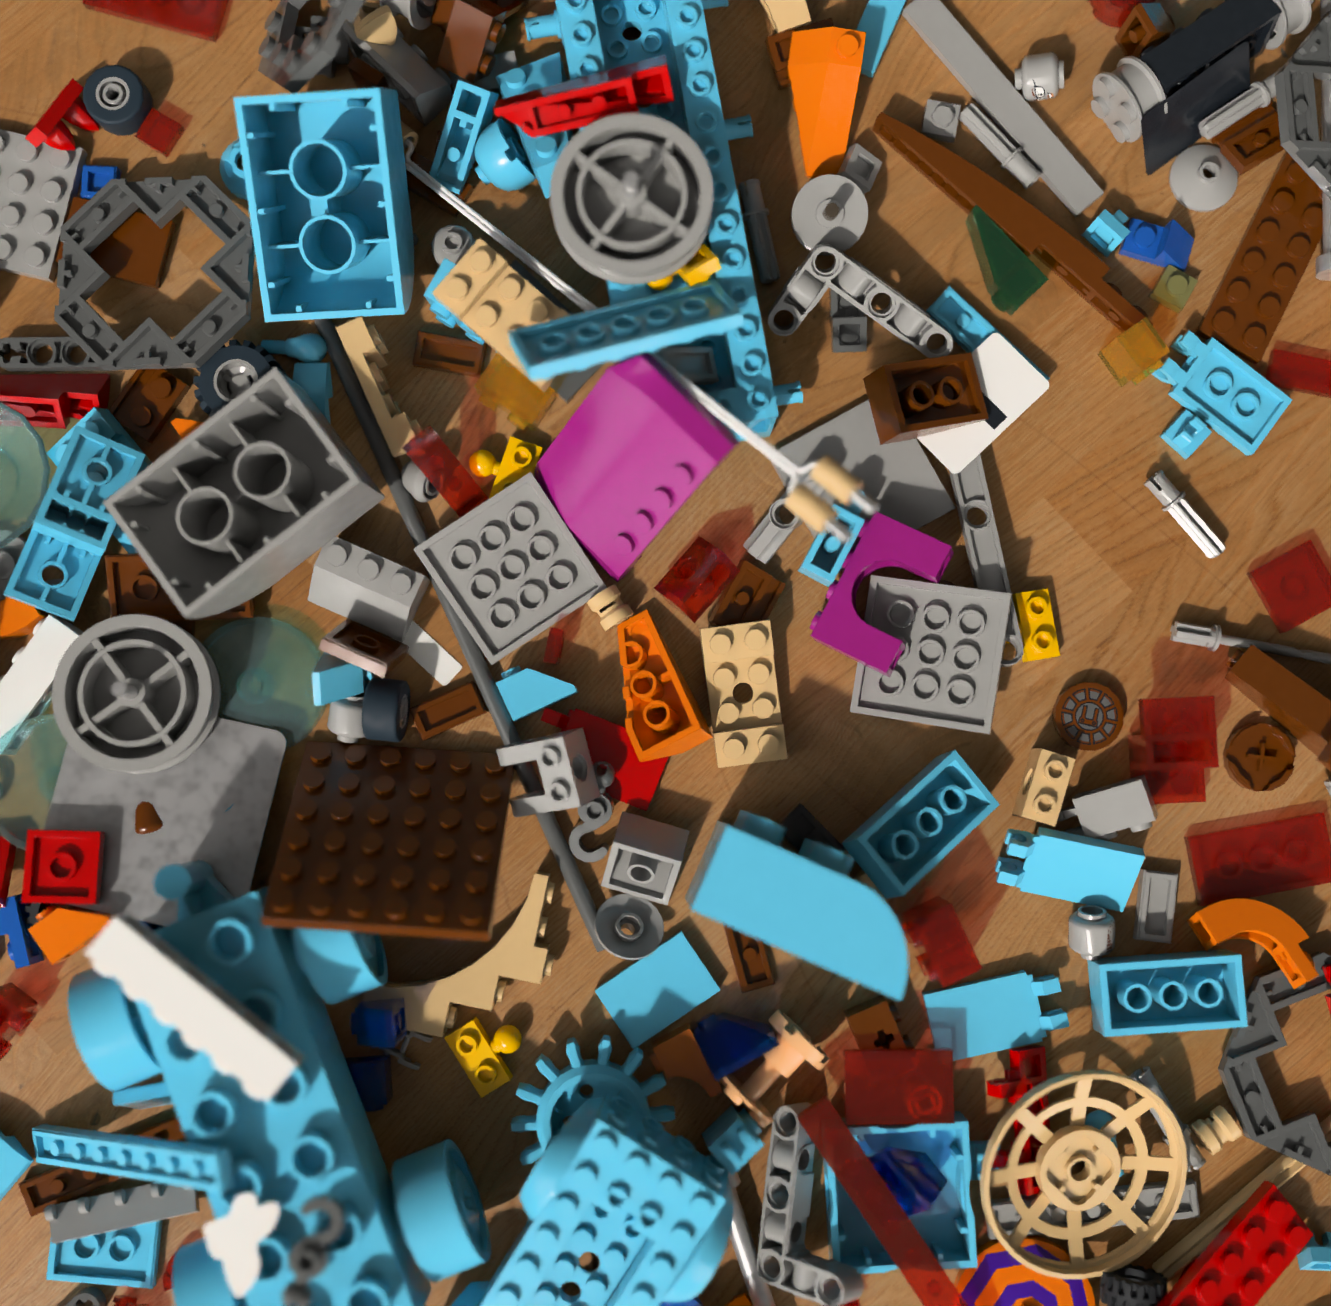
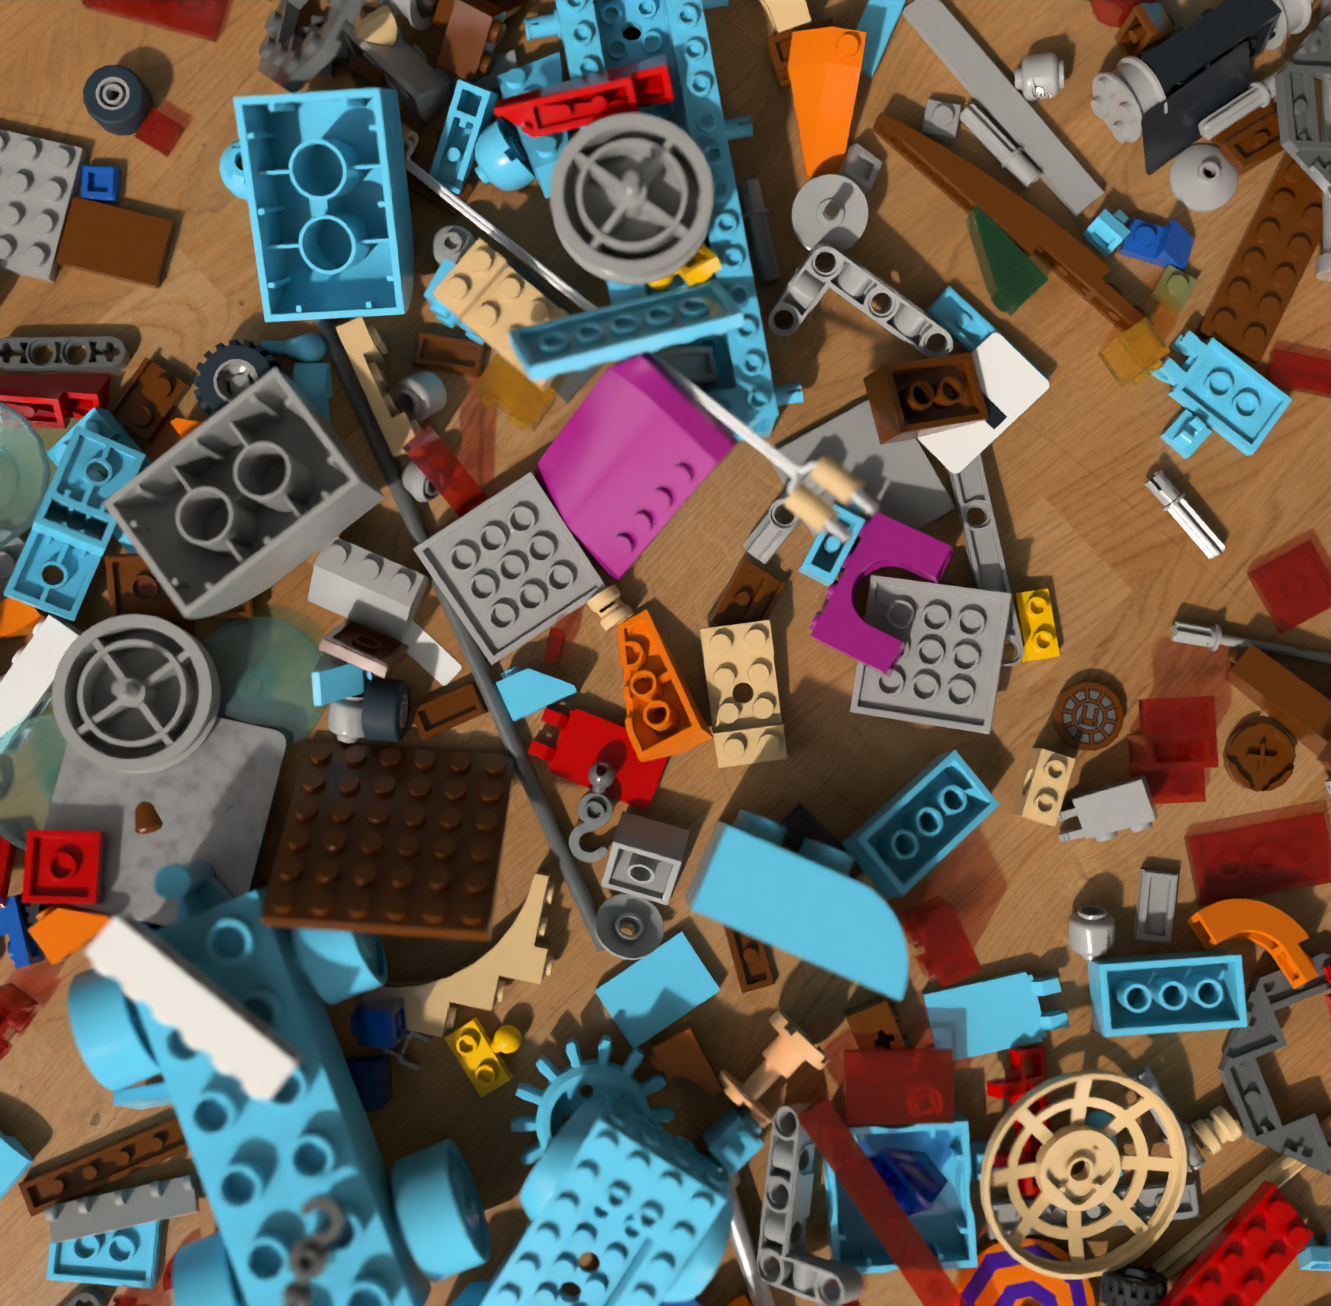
(70, 108): red tile -> none
(134, 1157): medium azure tile -> none
(149, 345): dark grey plate -> none
(236, 1239): white sticker -> none
(420, 395): none -> light grey head
(517, 461): yellow plate -> none
(563, 767): light grey brick -> none
(697, 579): clear red brick -> none
(732, 1041): clear blue slope -> none
(847, 325): dark grey slope -> none
(1070, 867): medium azure tile -> none

